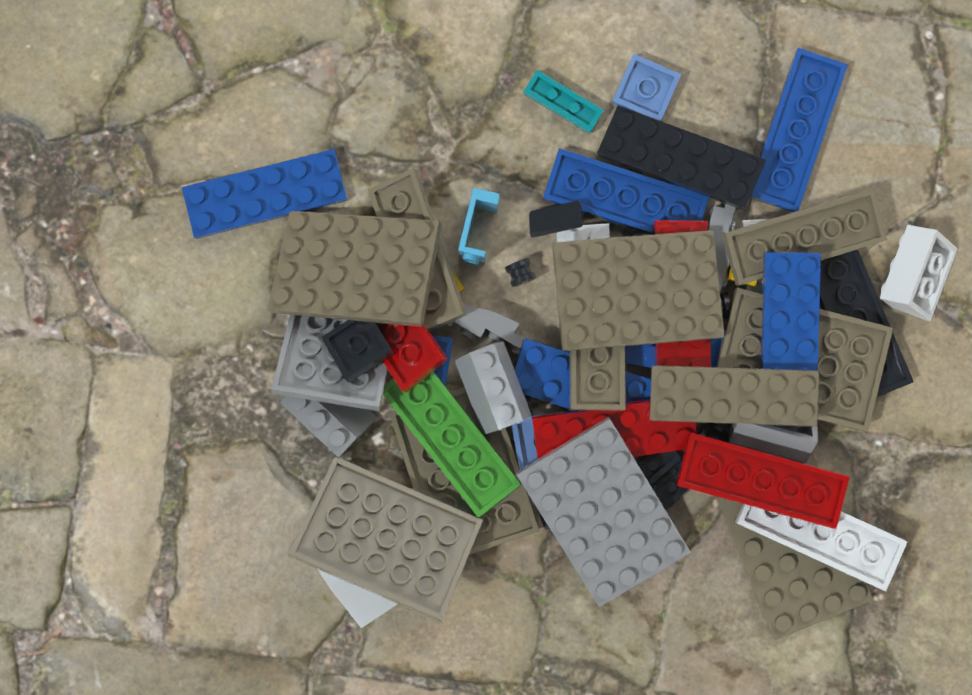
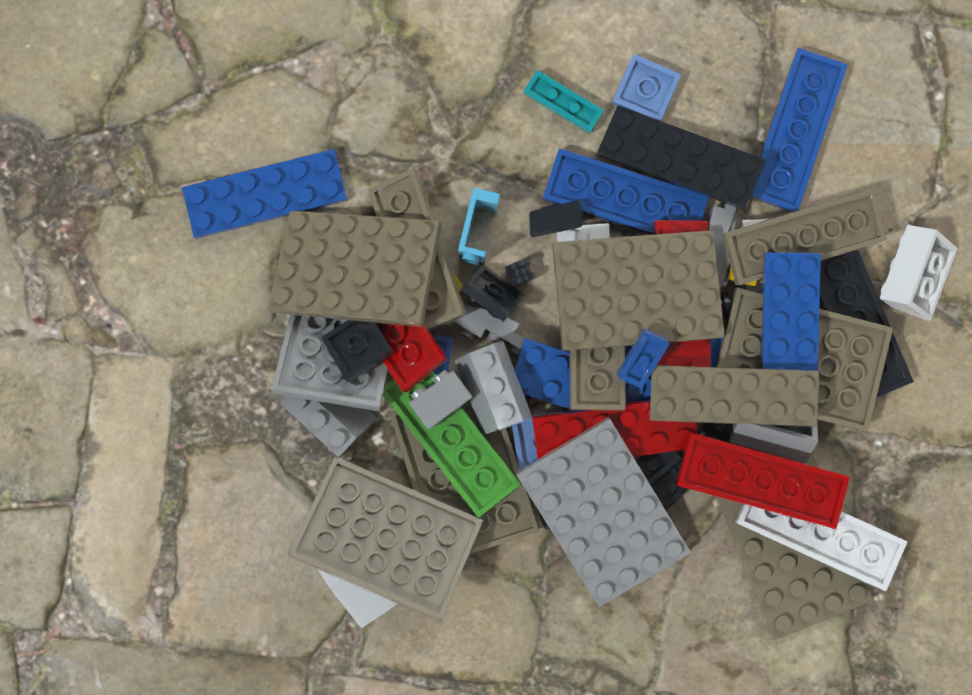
(440, 399): none -> light grey brick
(492, 293): none -> black plate
(642, 358): none -> blue plate

